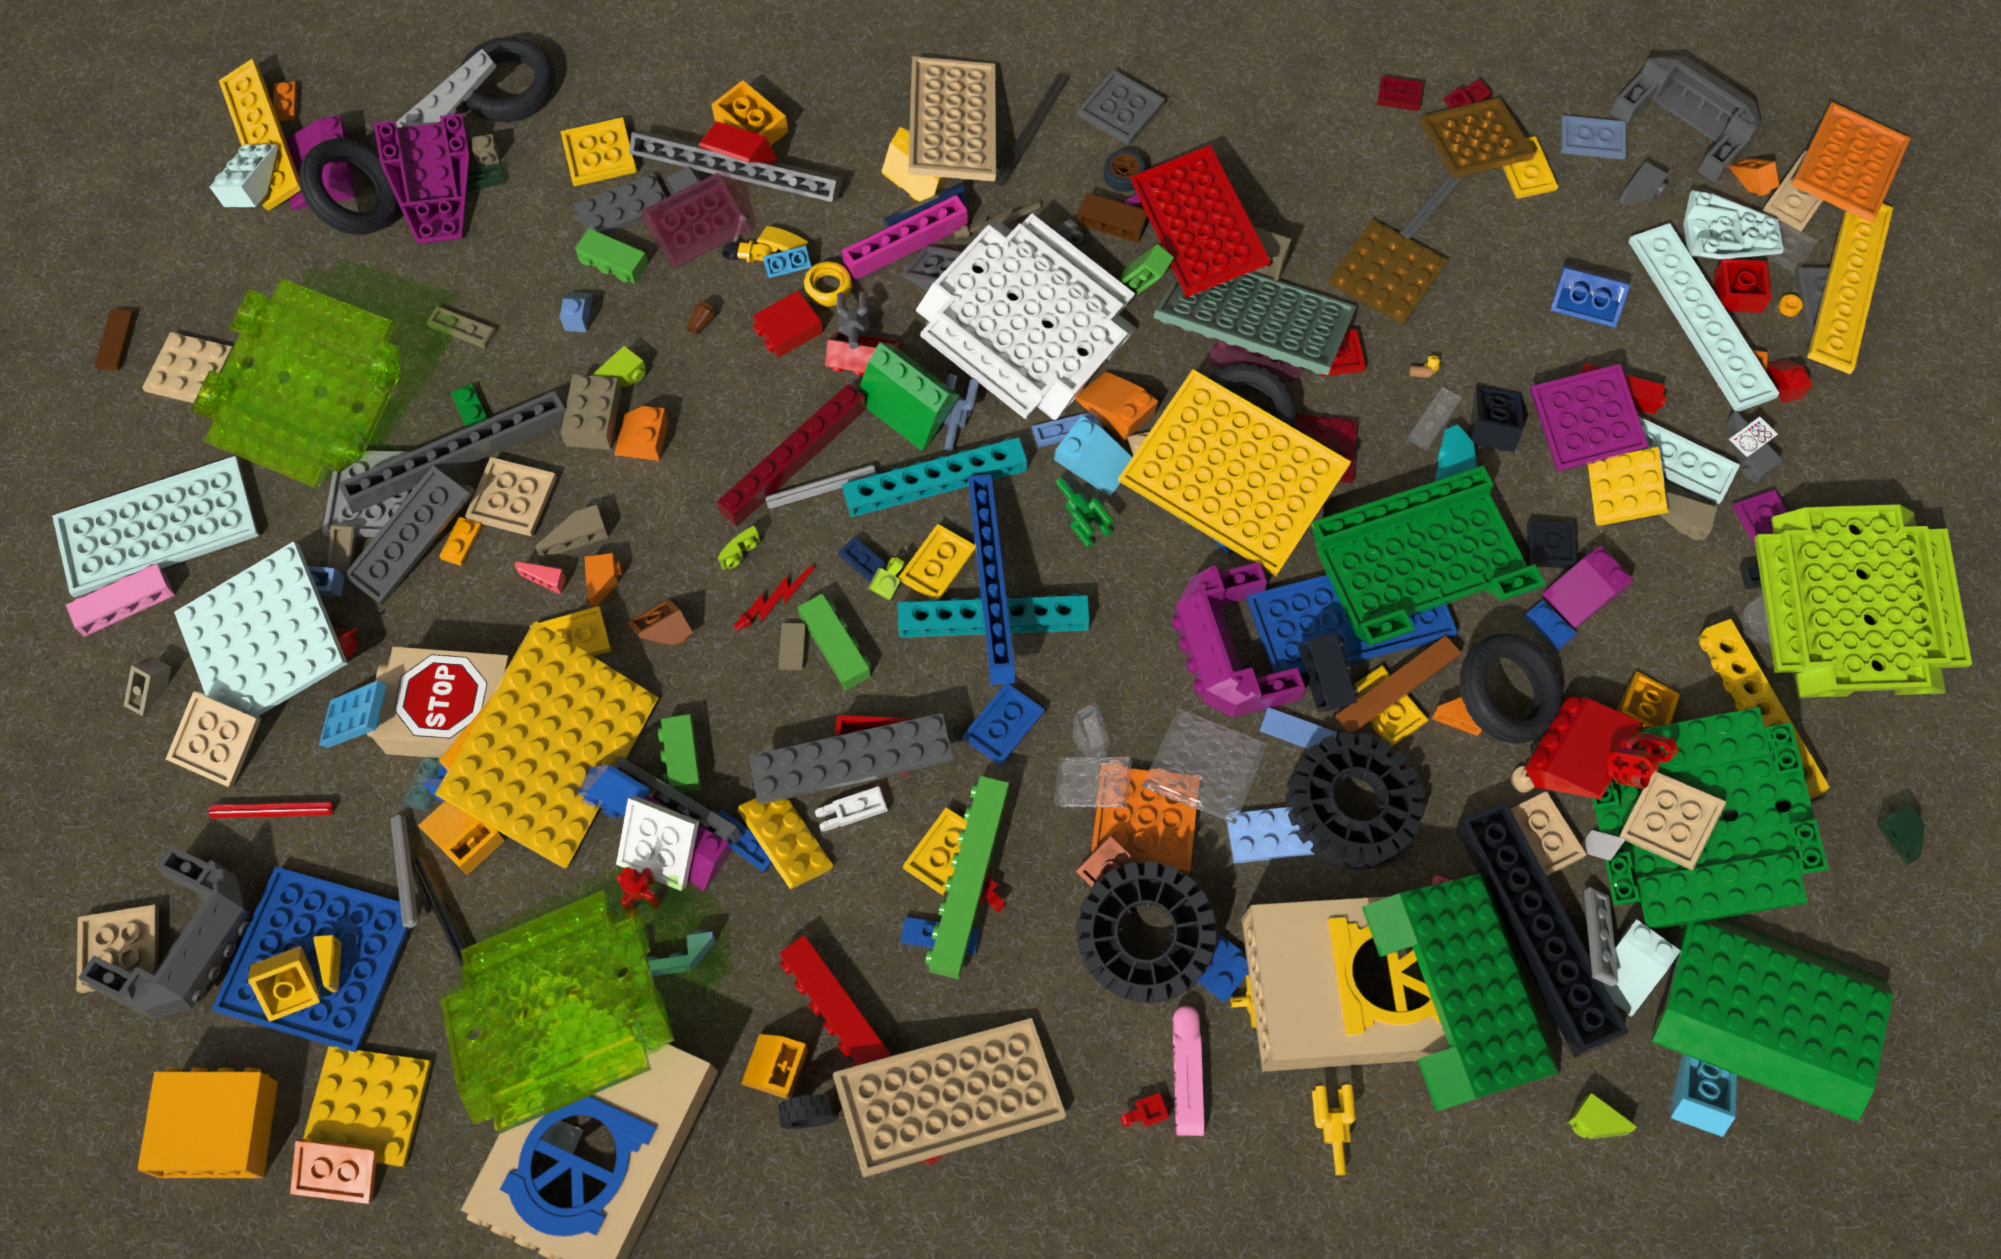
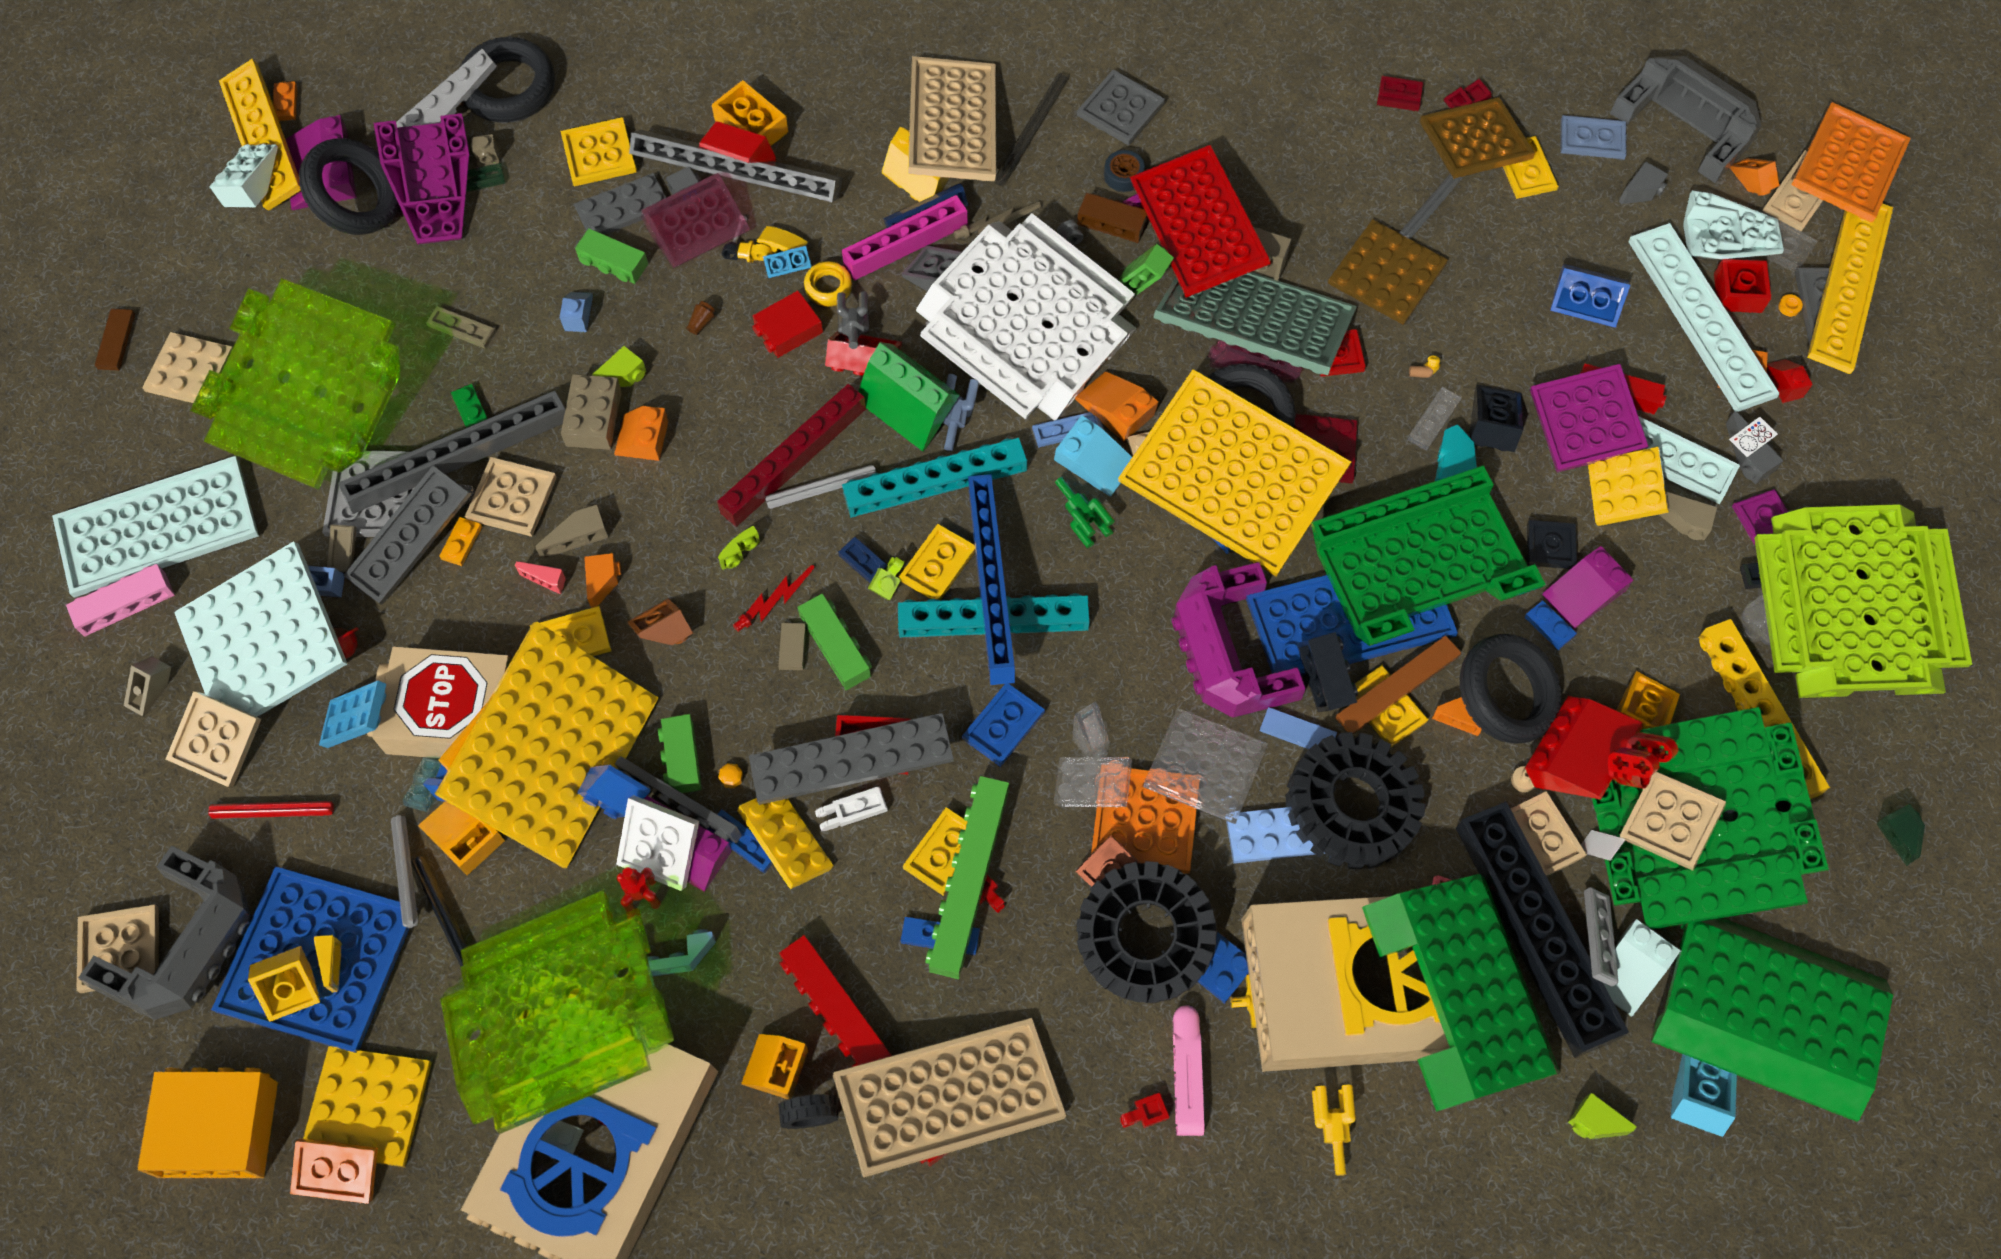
(730, 775): none -> light orange tile

